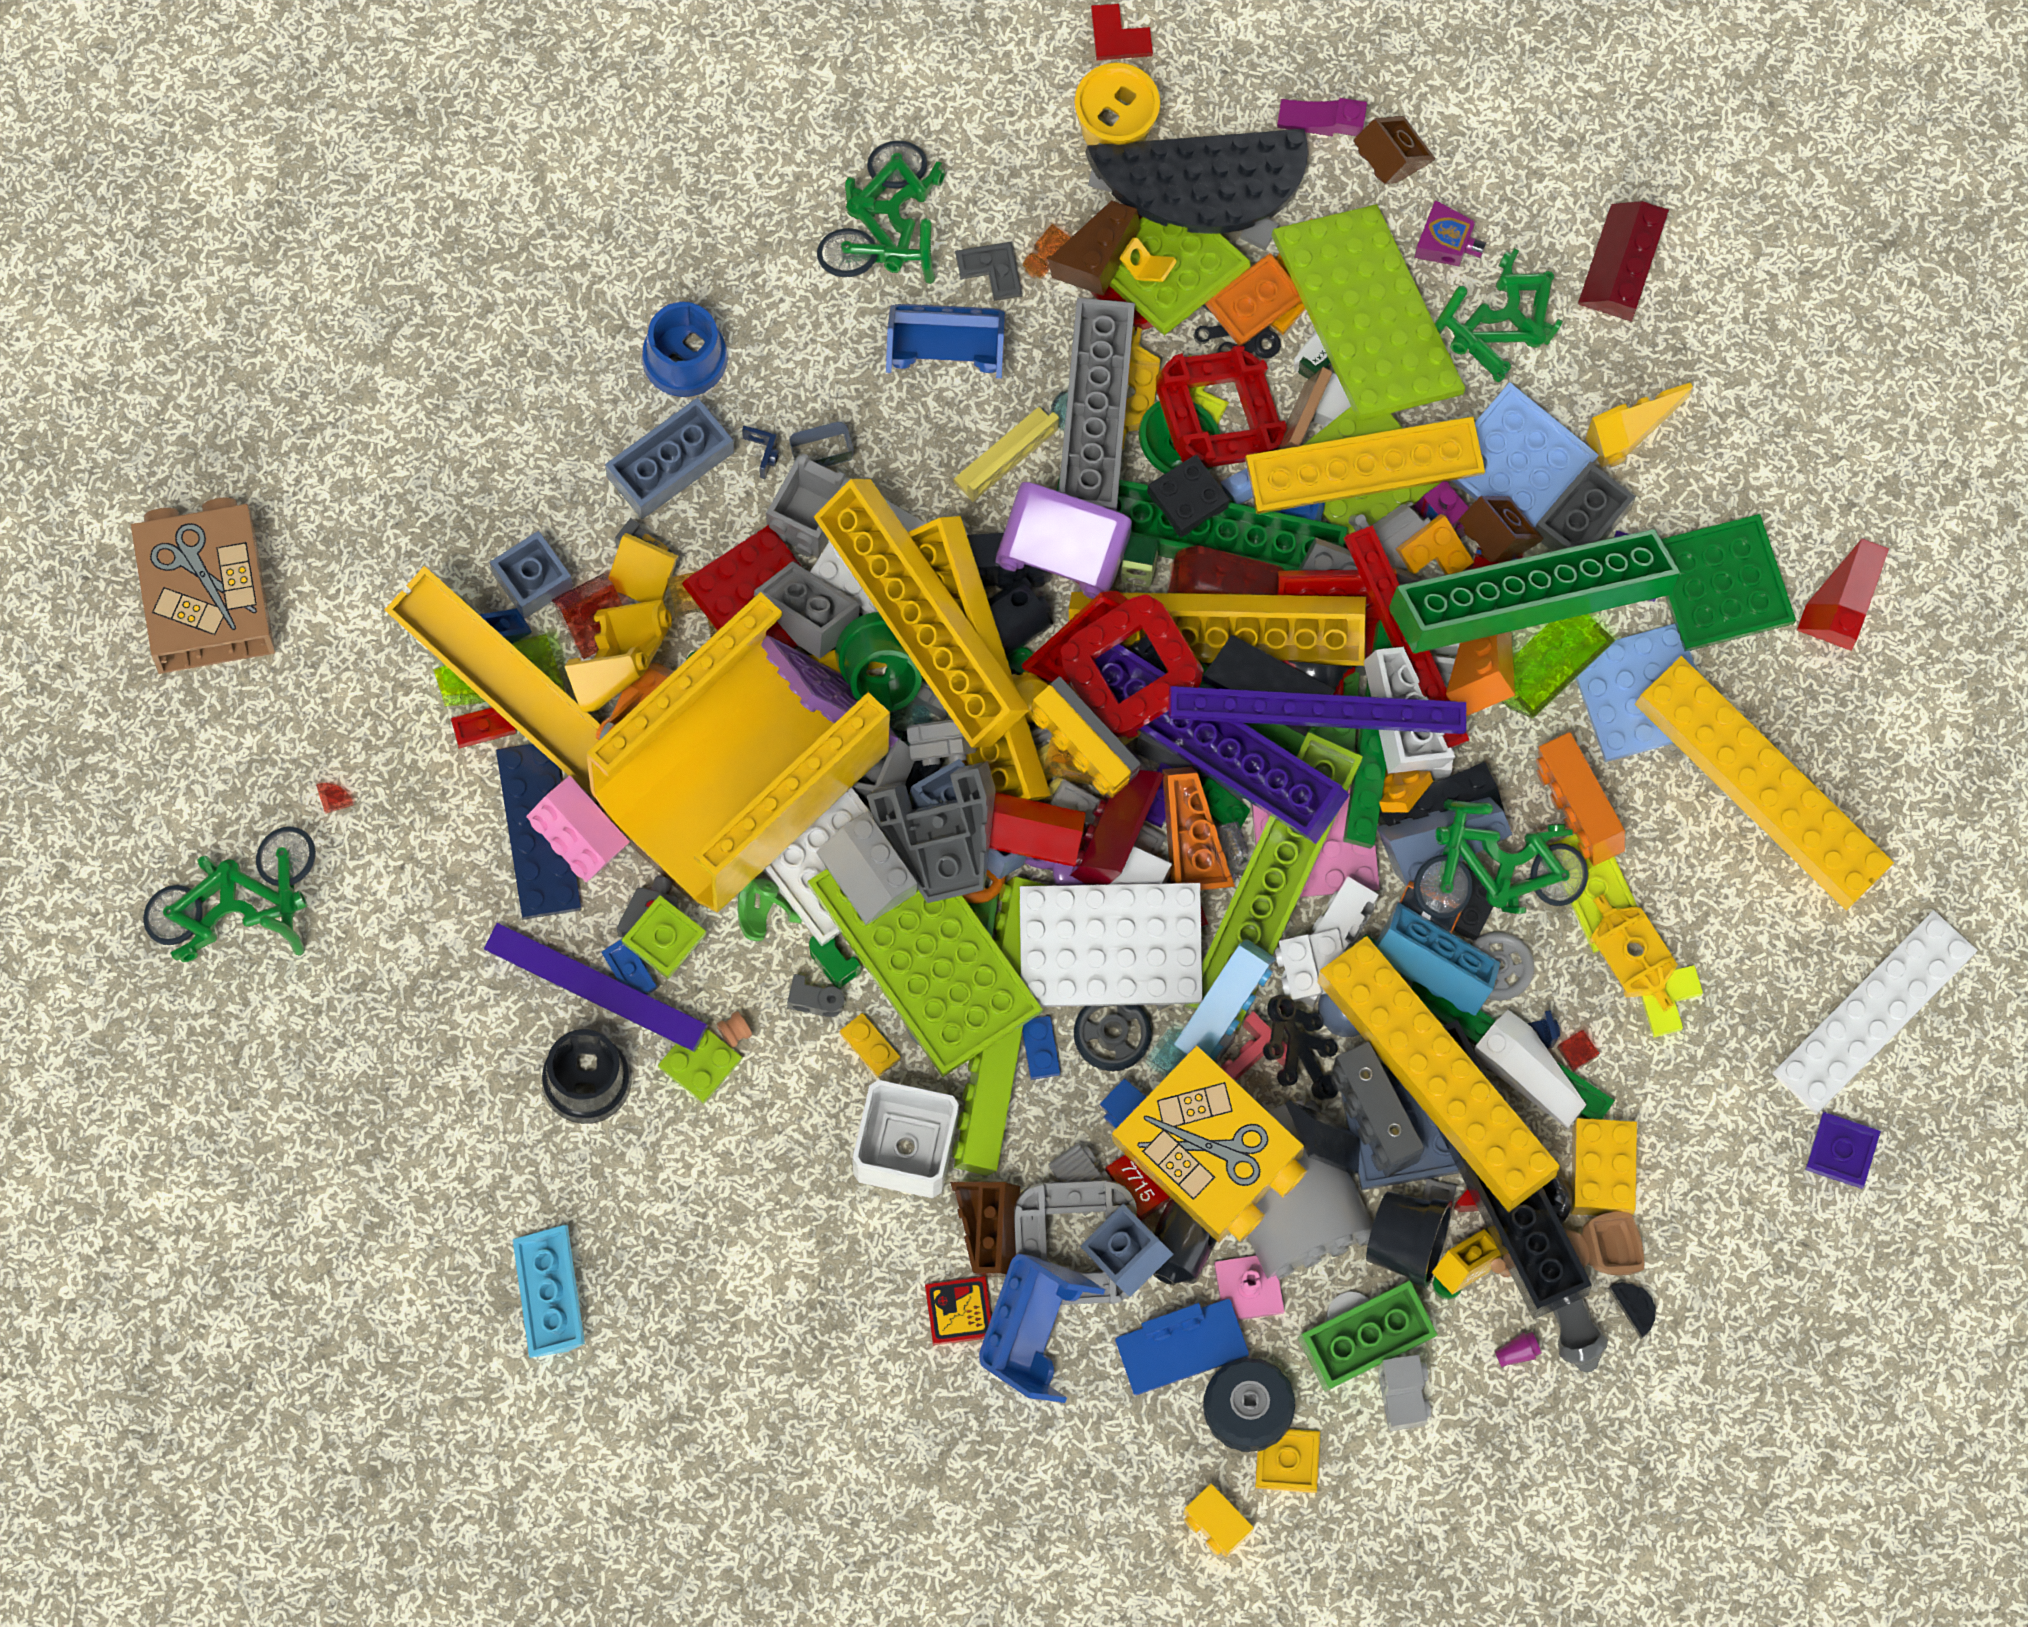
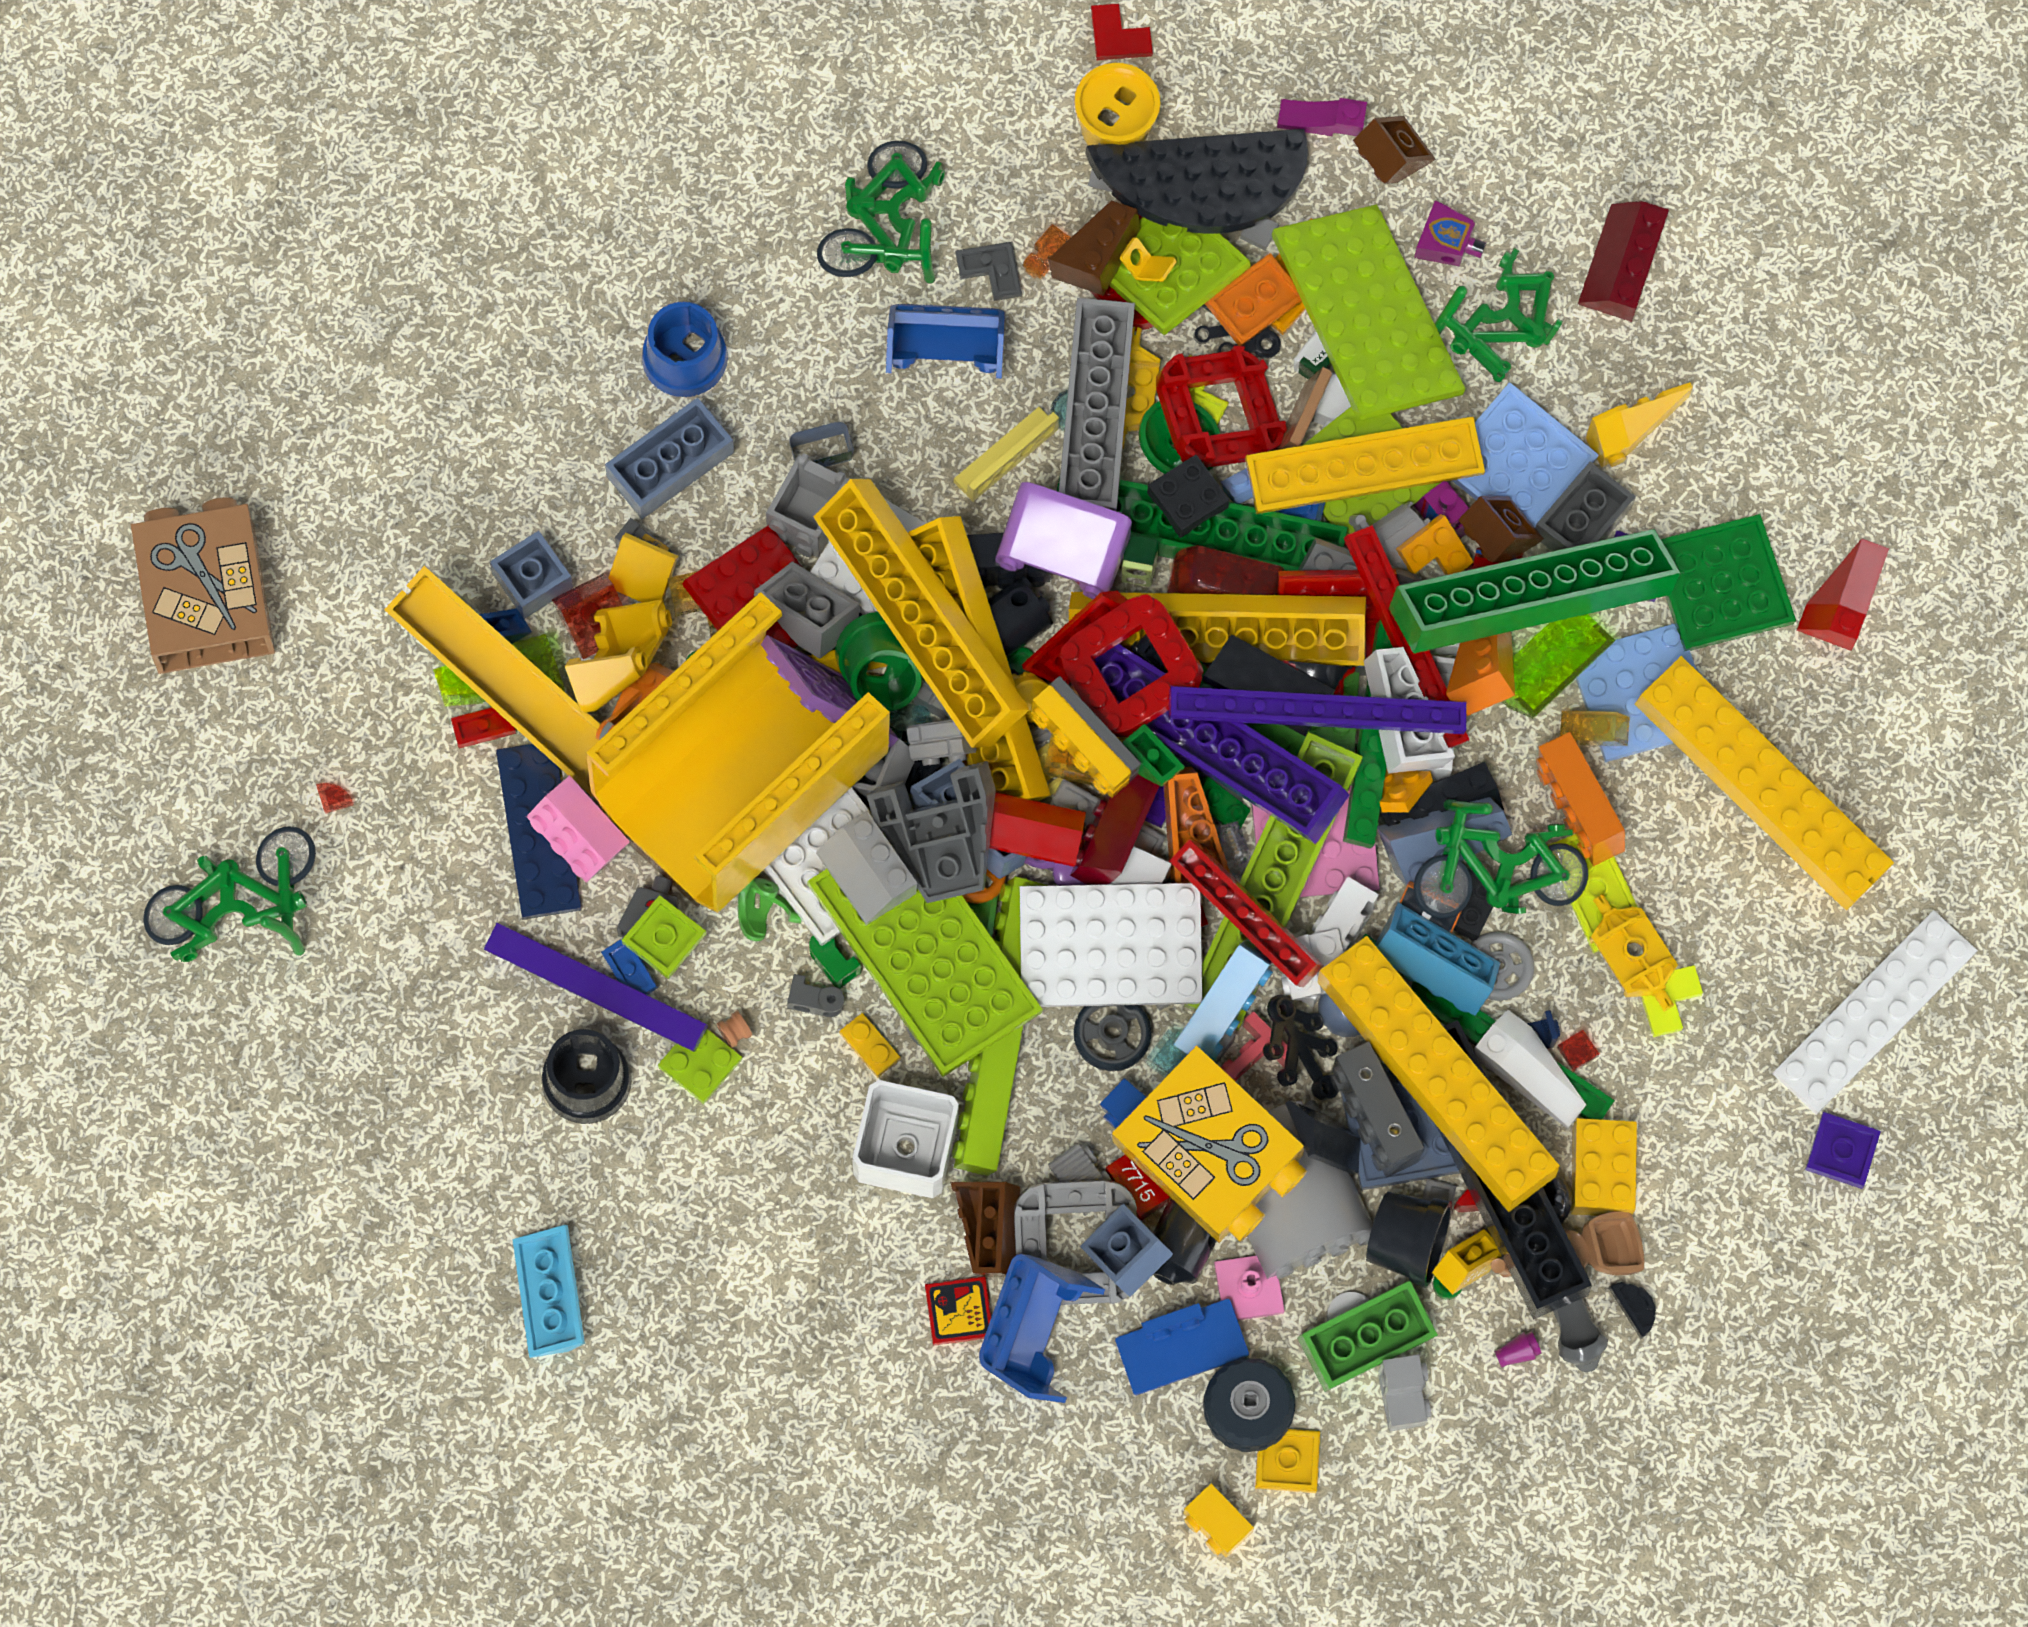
(771, 453): dark blue bracket -> none
(1040, 1048): blue plate -> none
(1156, 759): none -> green slope
(1246, 913): none -> red brick
(1596, 727): none -> clear yellow brick

